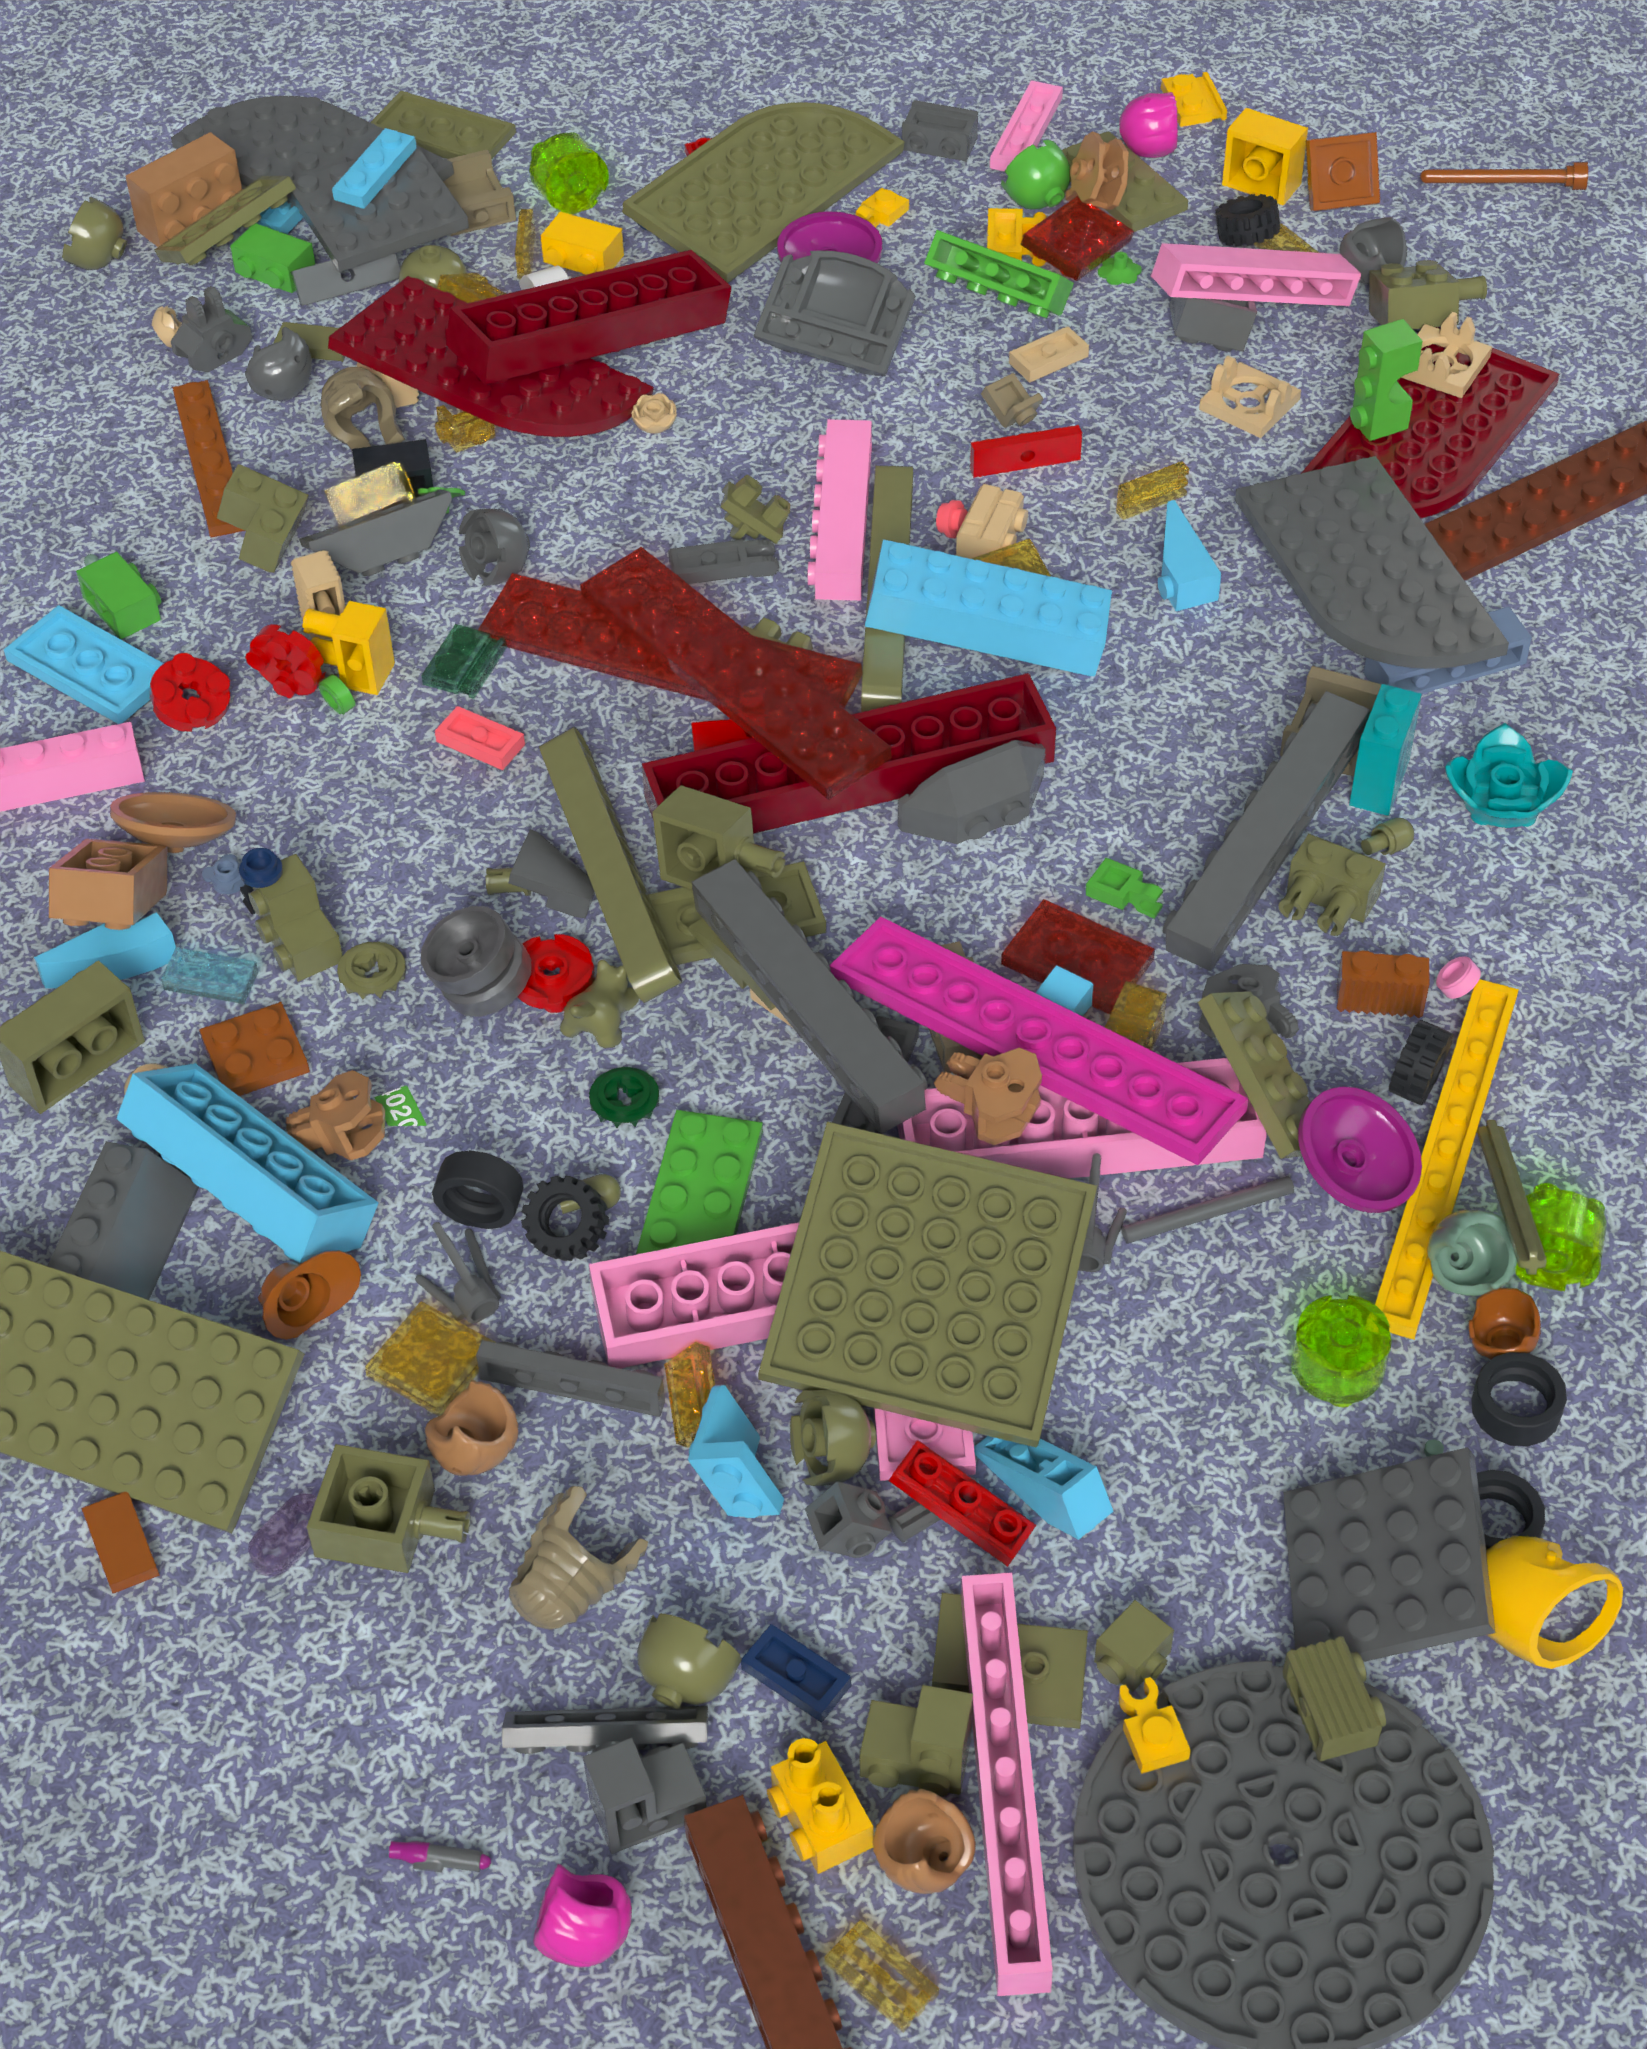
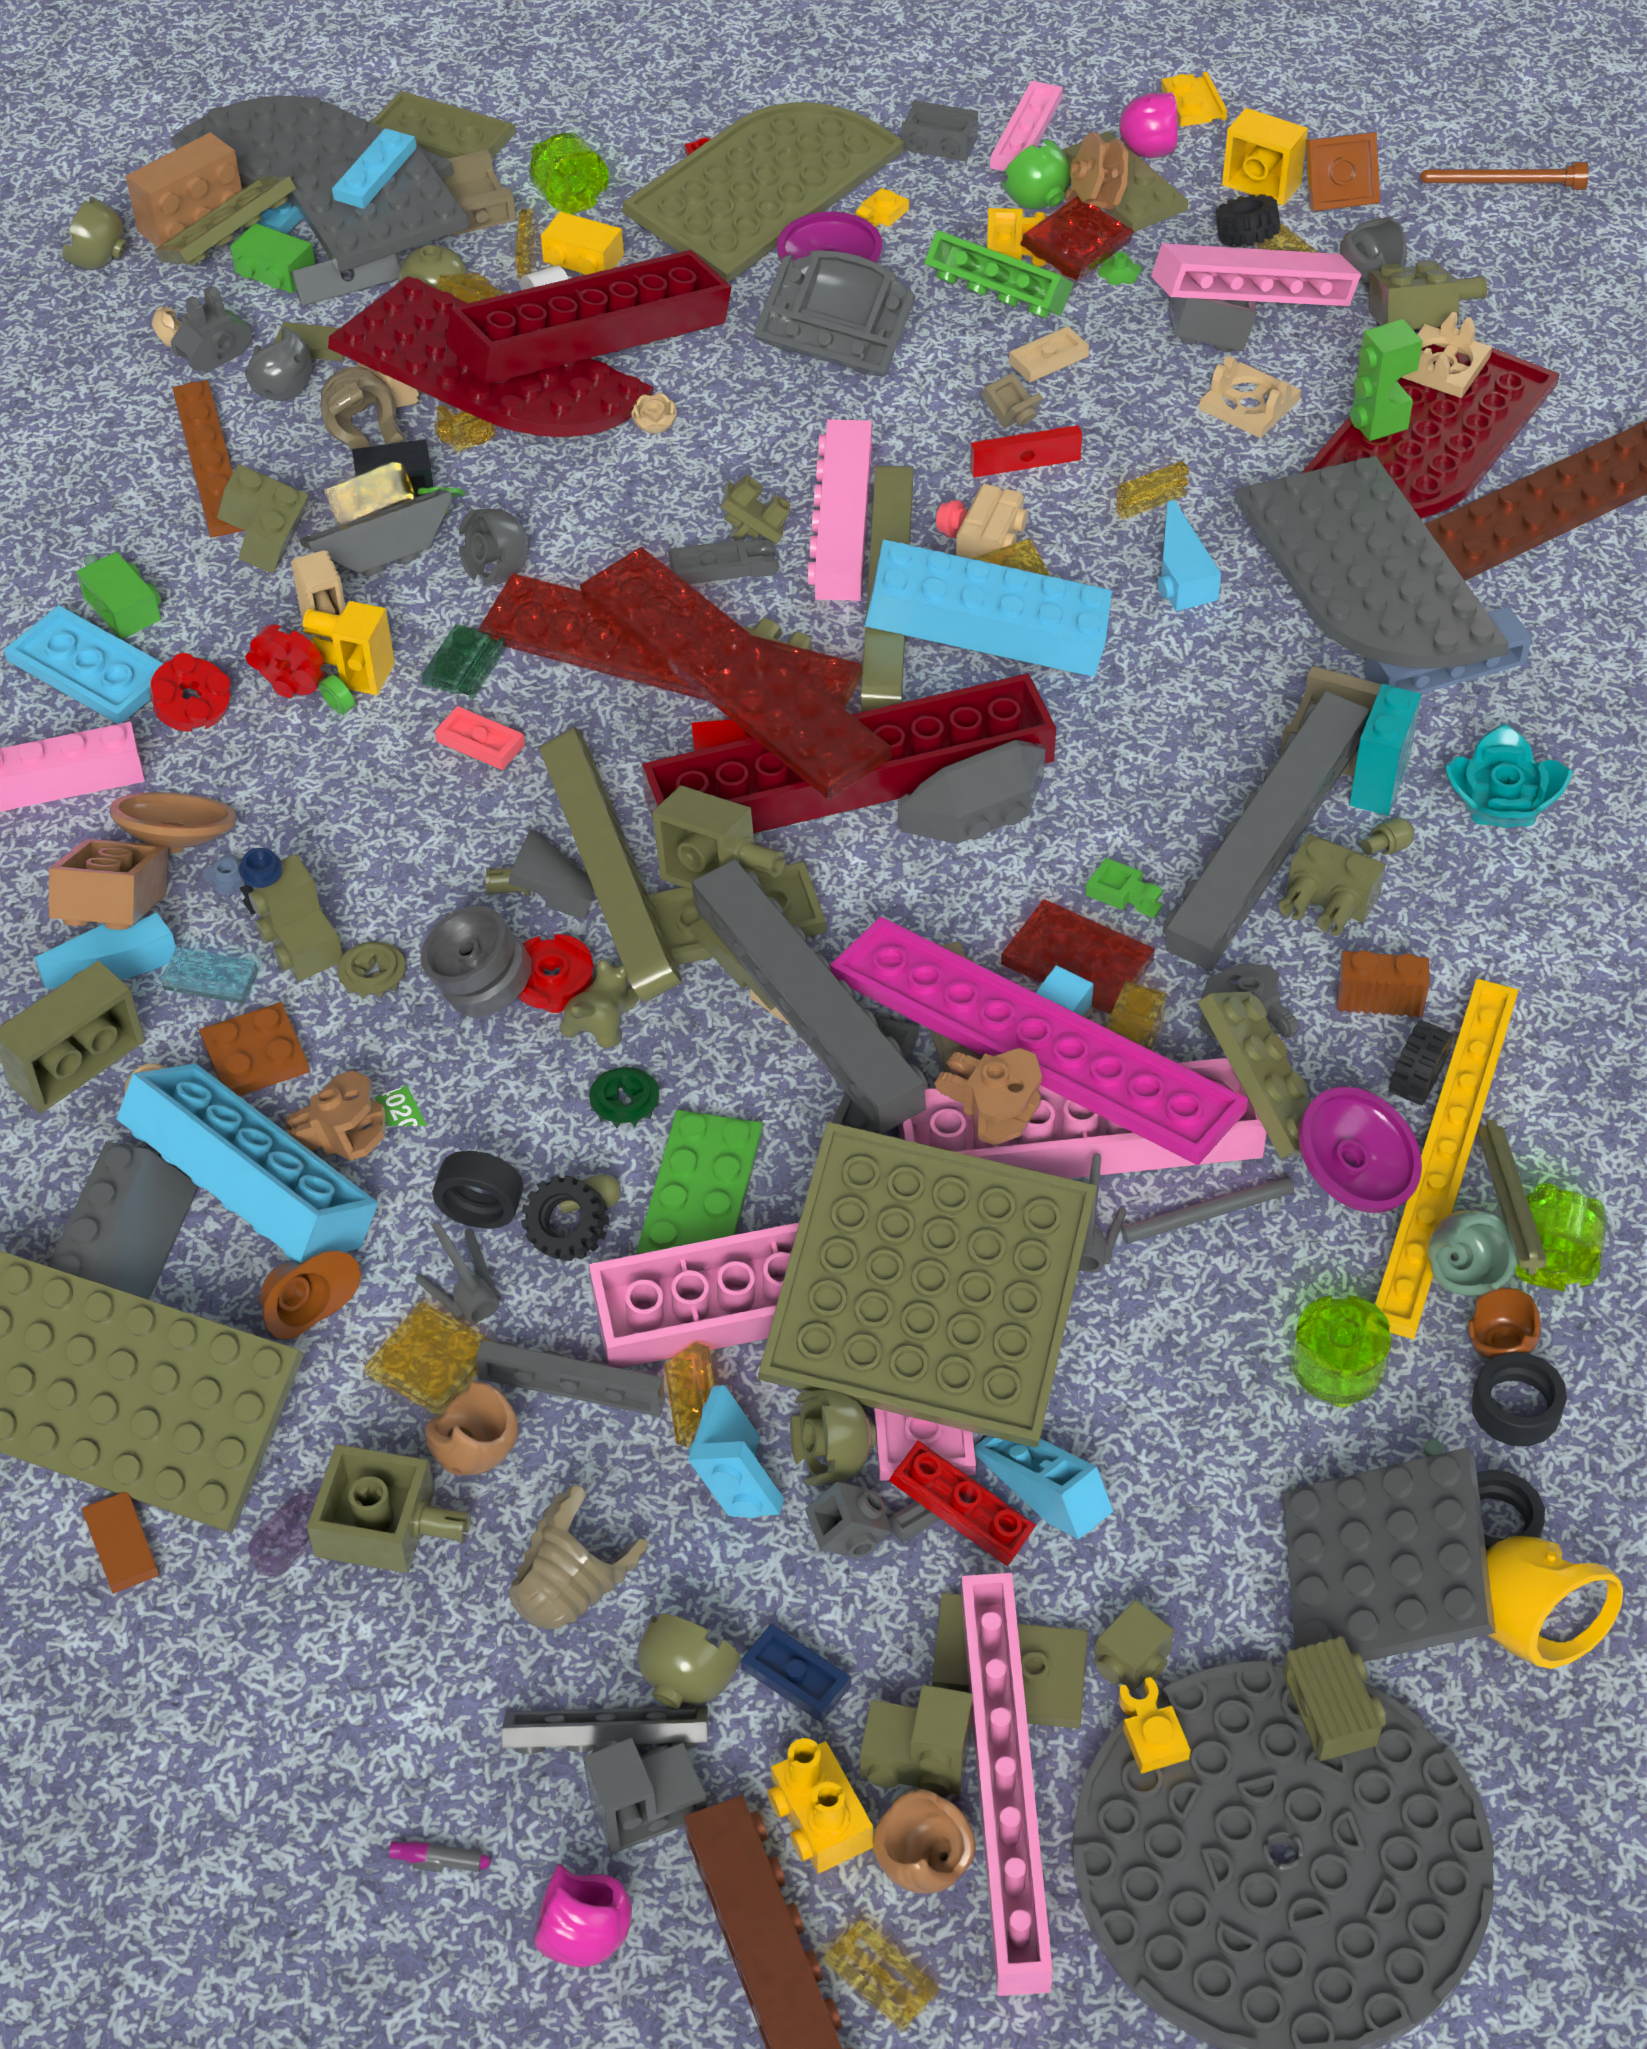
(1458, 977): bright pink tile -> none

